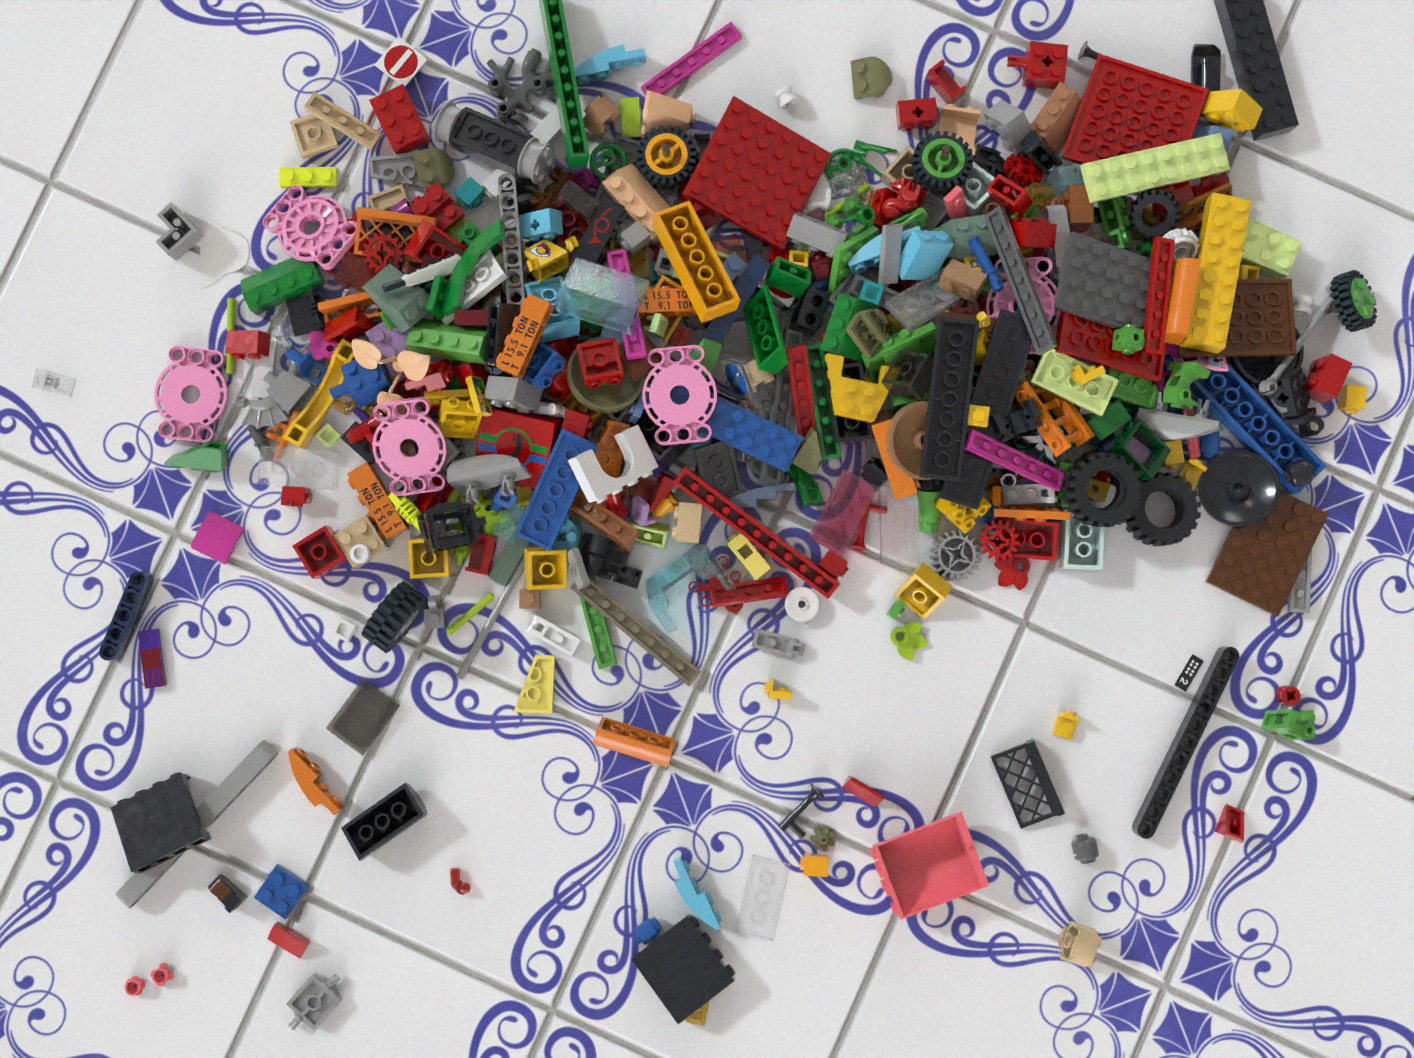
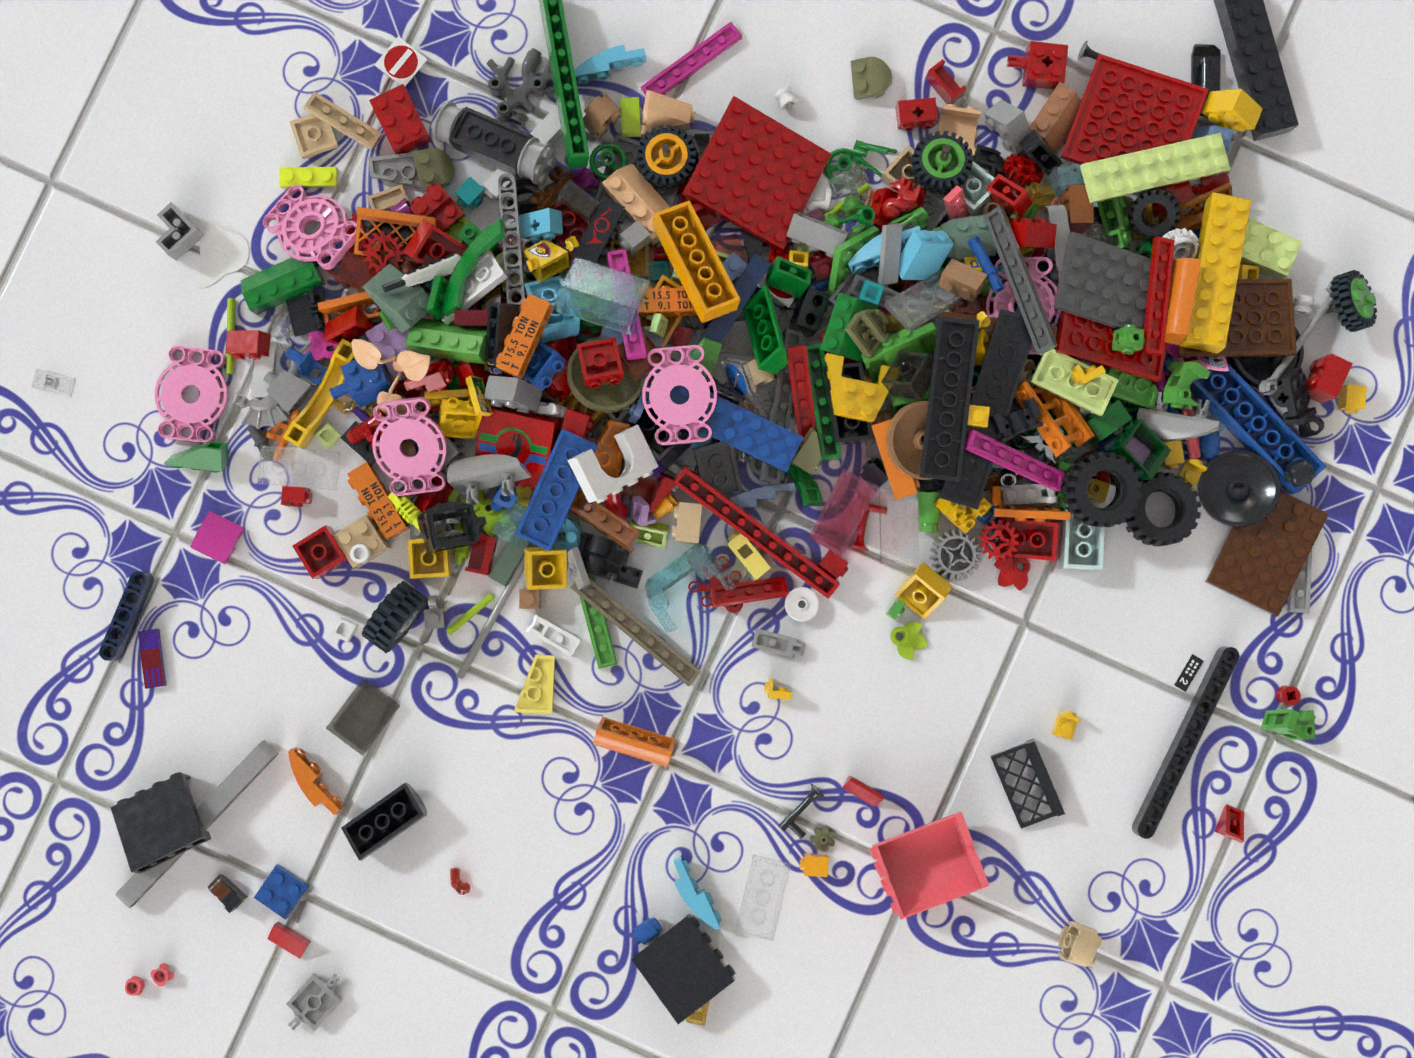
(660, 267): light grey brick -> none
(1085, 848): dark grey head -> none

